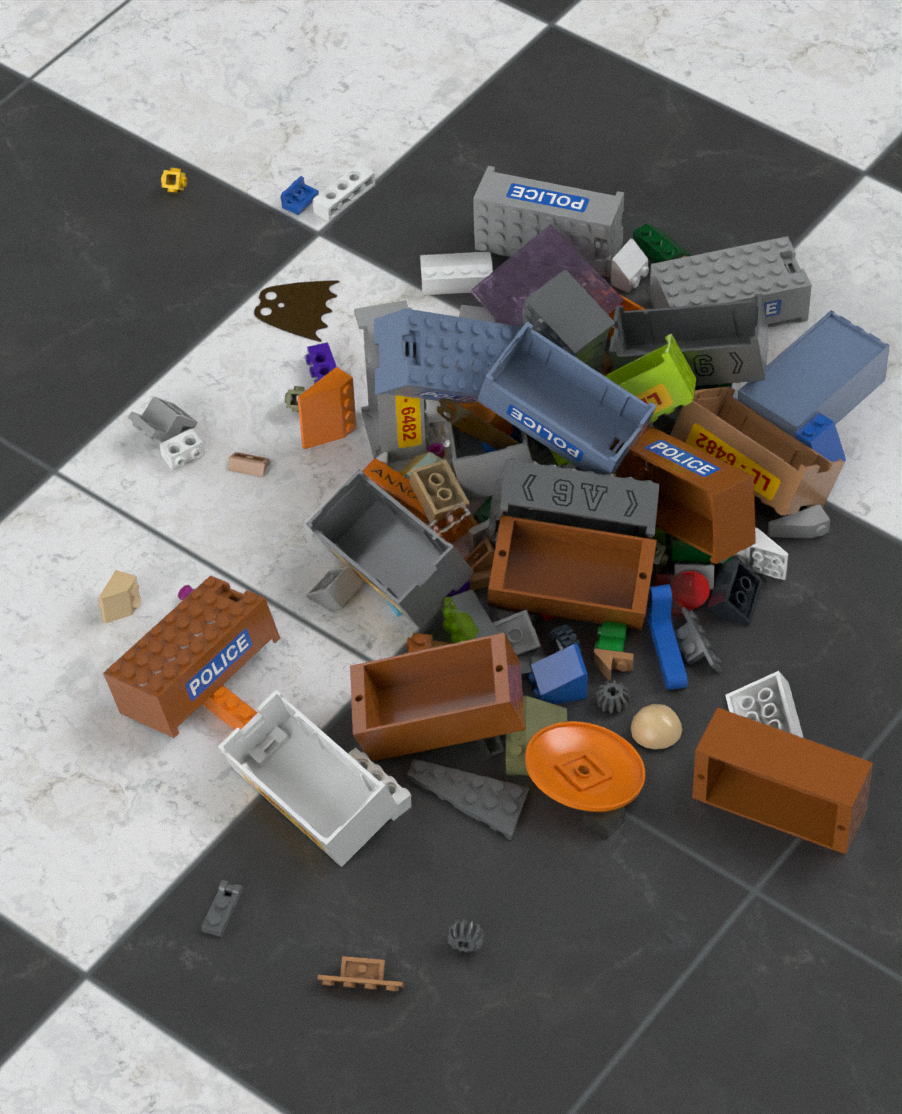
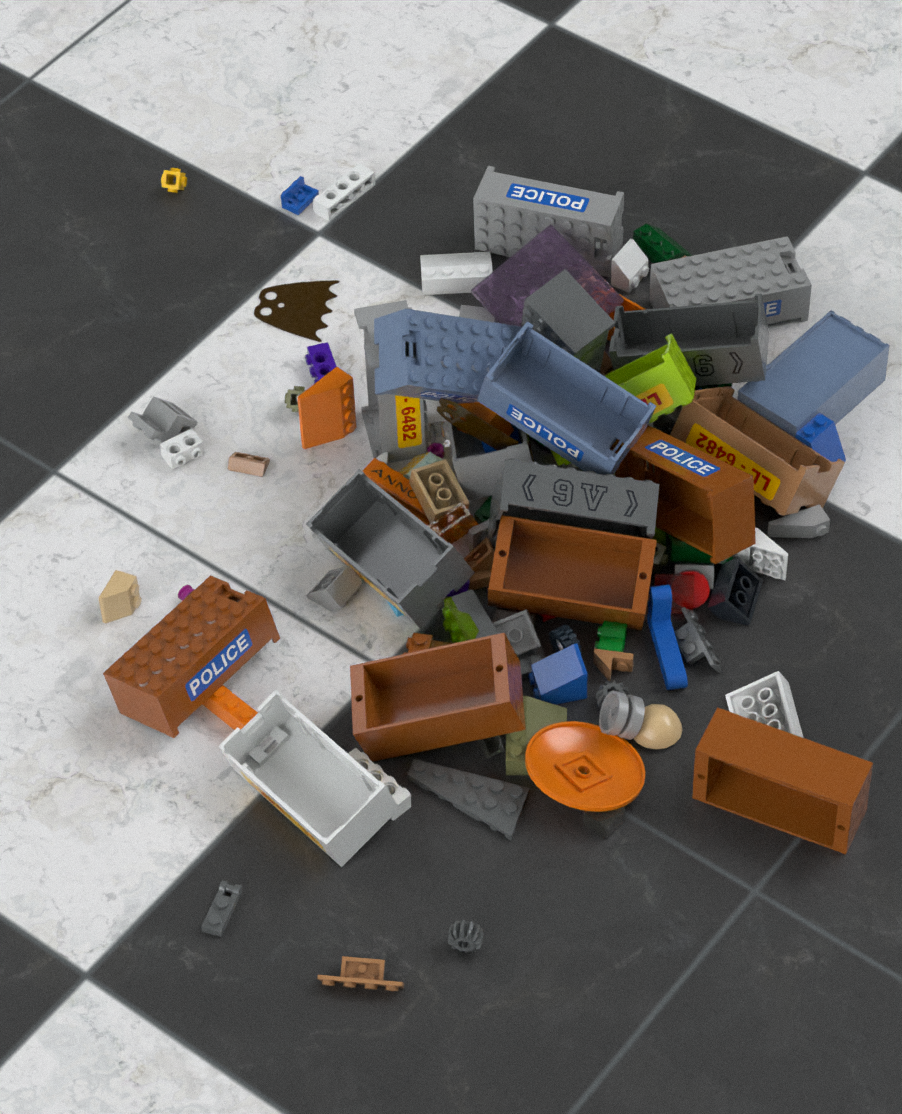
(621, 715): none -> light grey wheel

